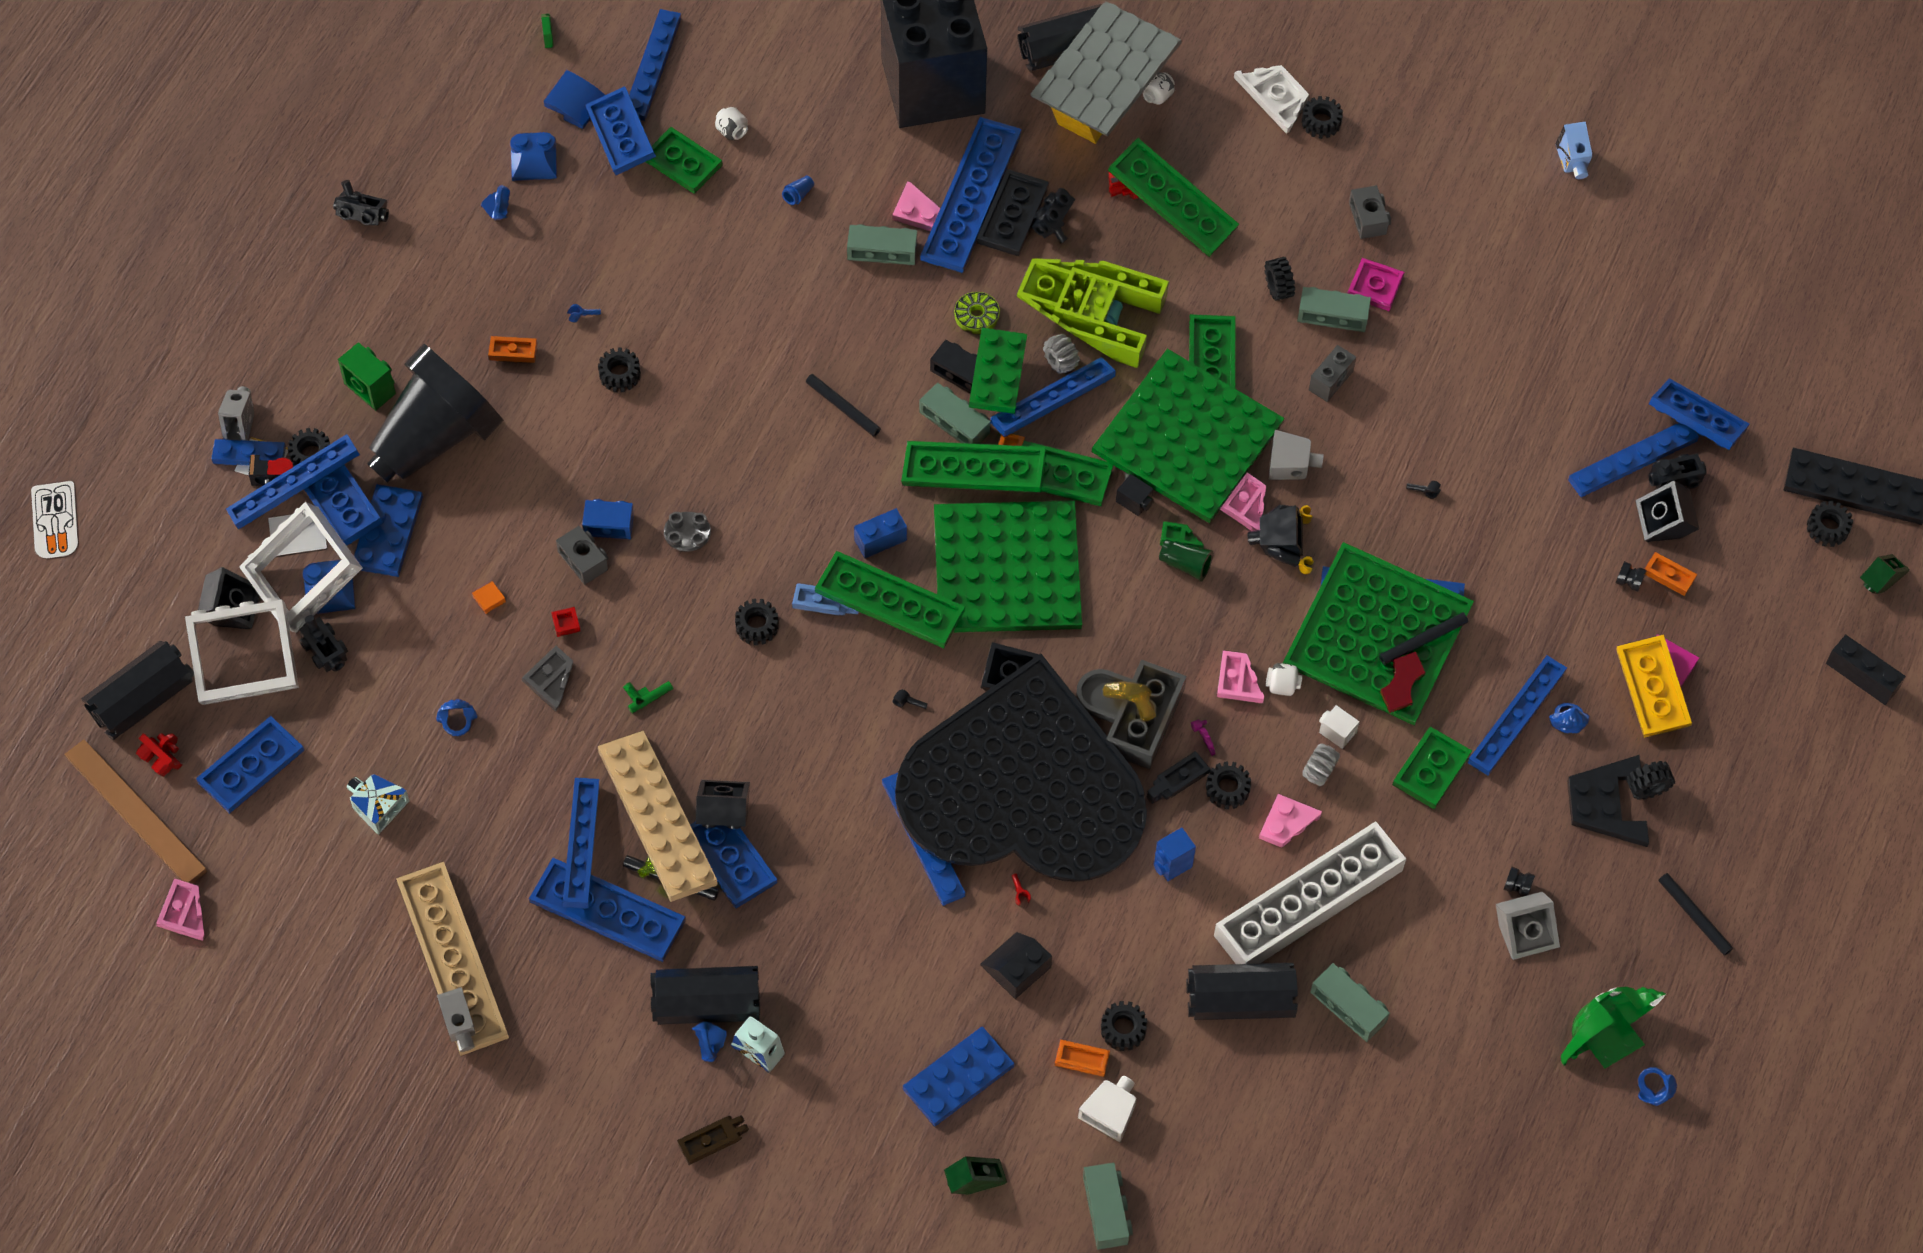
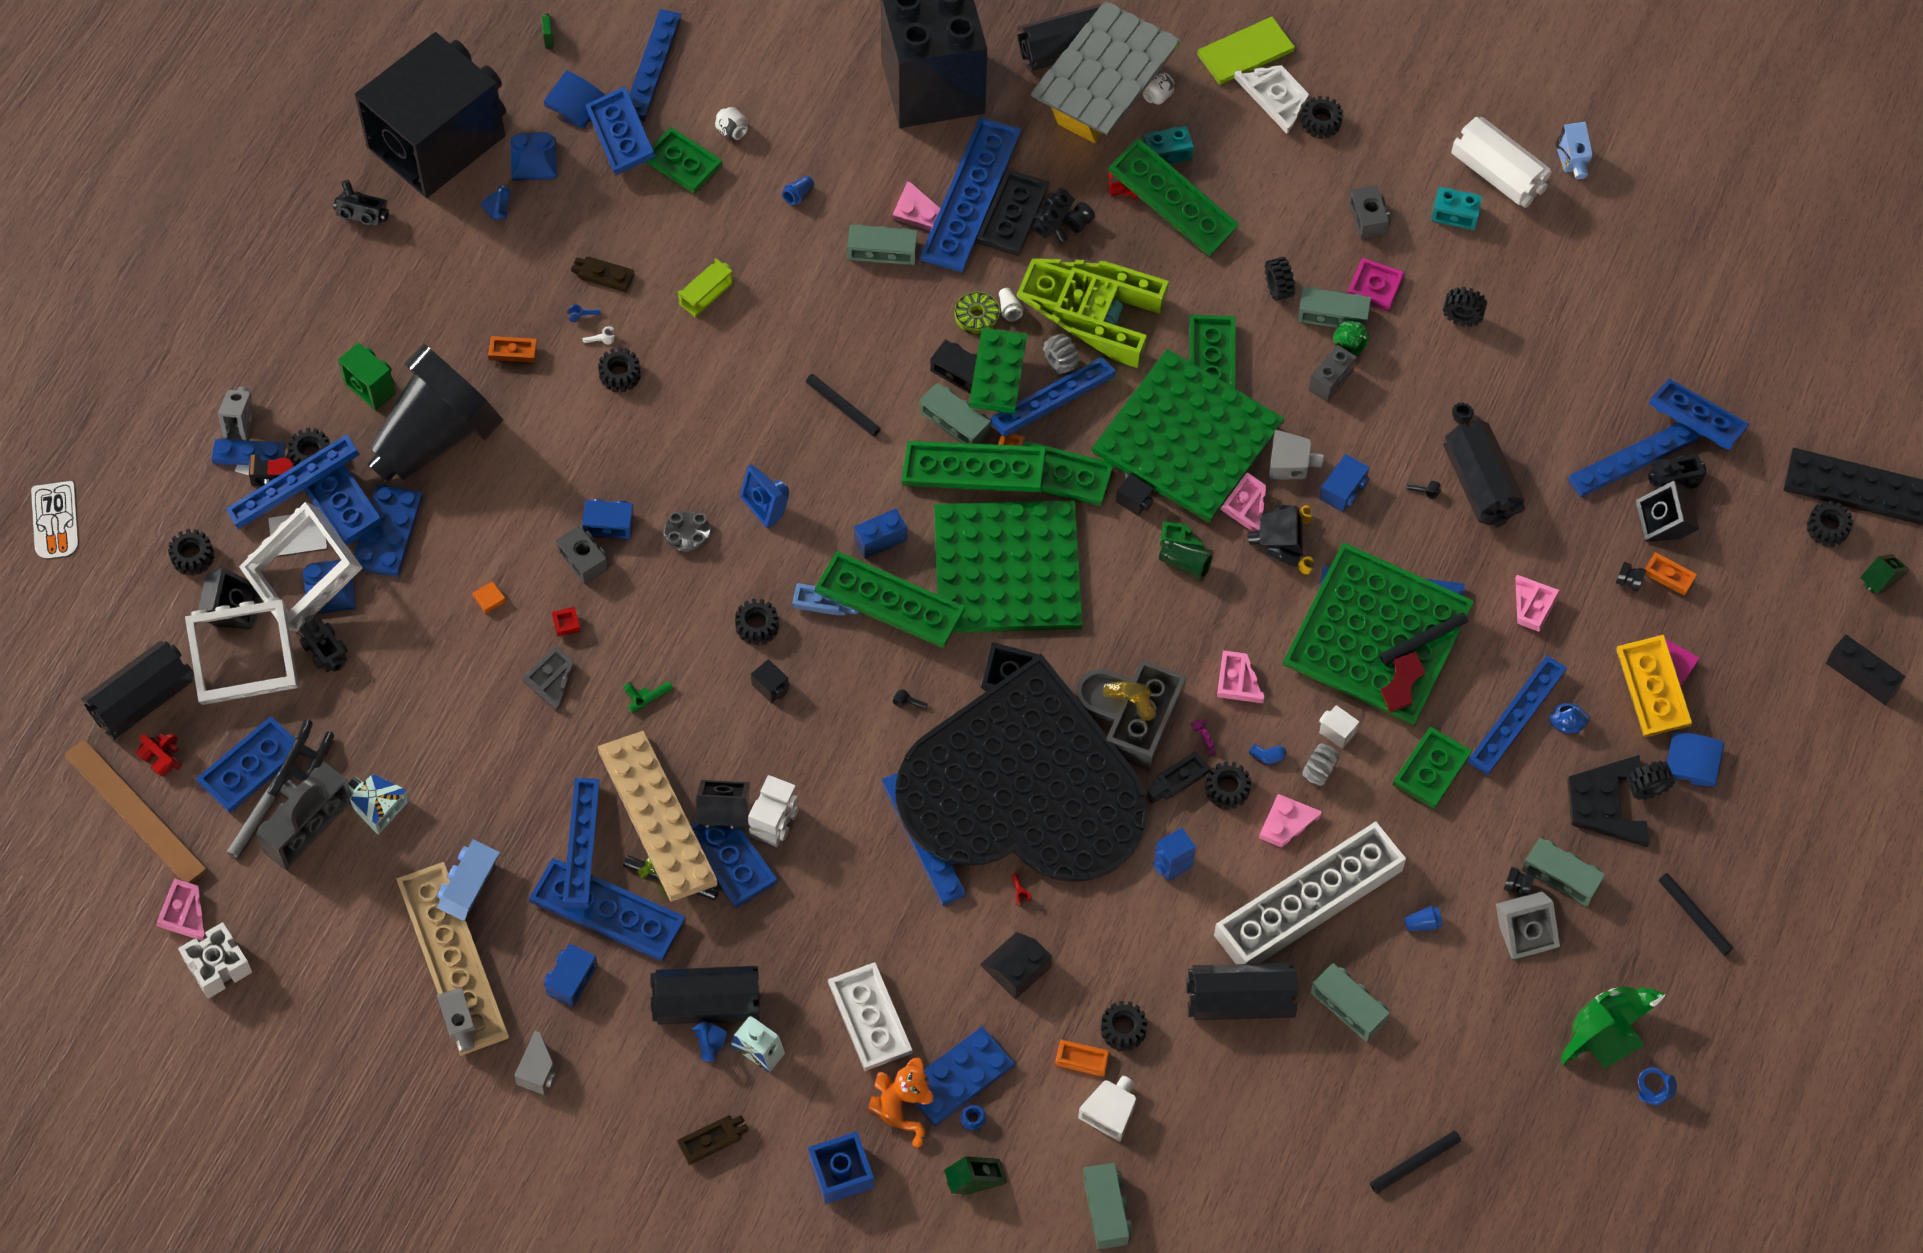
(191, 540): none -> black tyre
(201, 959): none -> white brick
(252, 823): none -> light grey piece
(299, 748): none -> black piece
(304, 815): none -> dark grey brick
(432, 113): none -> black brick
(467, 879): none -> light blue brick
(468, 710): blue piece -> none
(536, 1067): none -> light grey slope
(570, 974): none -> blue brick
(602, 337): none -> white hand
(603, 273): none -> dark brown hinge
(706, 287): none -> lime window
(763, 496): none -> blue slope
(770, 681): none -> black brick
(773, 811): none -> white brick
(841, 1167): none -> blue brick
(870, 1016): none -> white plate
(909, 1086): none -> orange animal
(976, 1111): none -> blue plate
(1010, 306): none -> white cone
(1081, 215): none -> black wheel
(1171, 144): none -> teal brick
(1245, 50): none -> lime tile
(1269, 755): none -> blue arm
(1283, 679): white head -> none
(1344, 483): none -> blue brick
(1351, 337): none -> green piece
(1415, 1162): none -> black piece
(1424, 920): none -> blue cone
(1456, 208): none -> teal brick
(1462, 413): none -> black piece
(1465, 306): none -> black tyre
(1484, 473): none -> black brick
(1501, 161): none -> white brick
(1533, 602): none -> bright pink wing
(1563, 871): none -> sand green brick
(1695, 758): none -> blue slope

